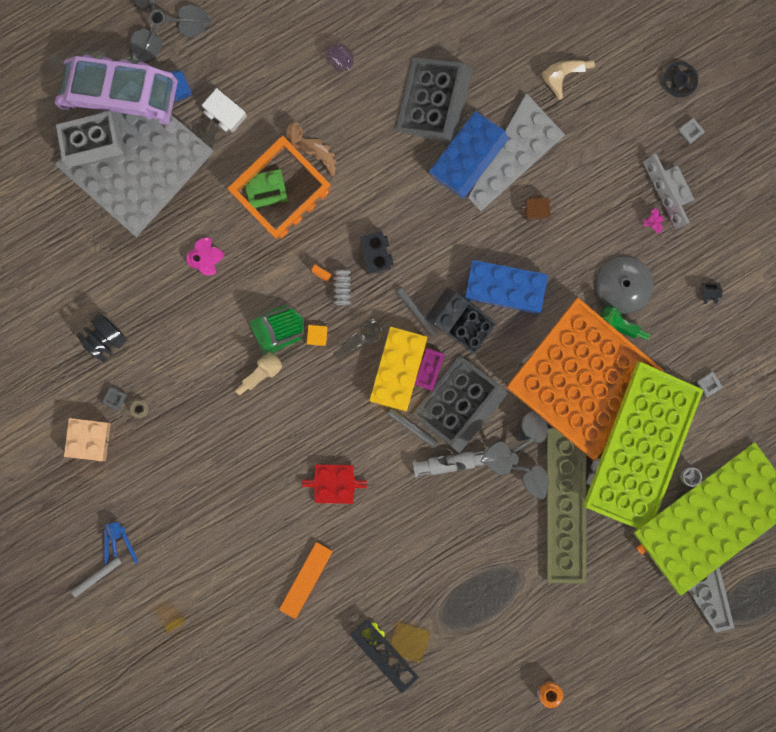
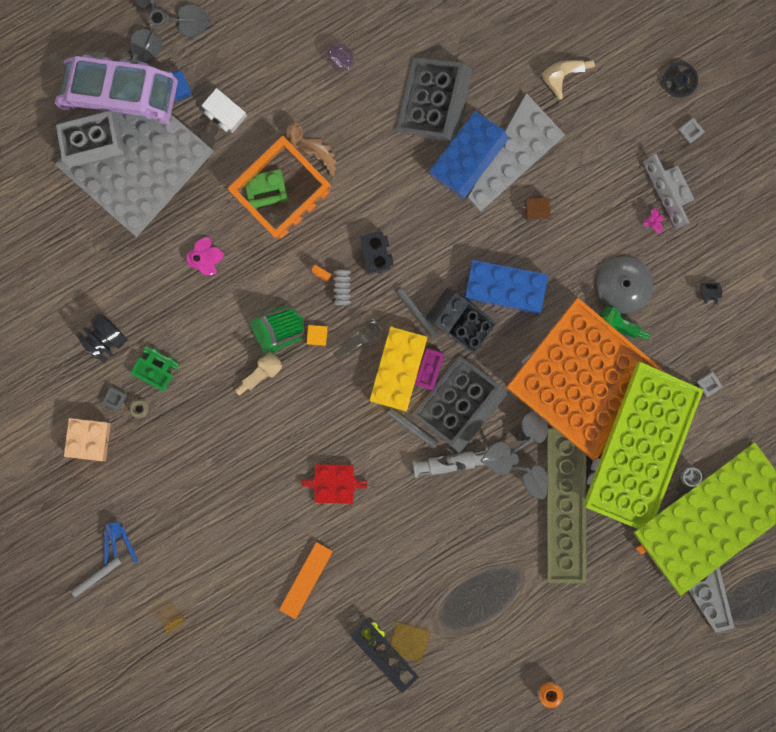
(152, 374): none -> green plate

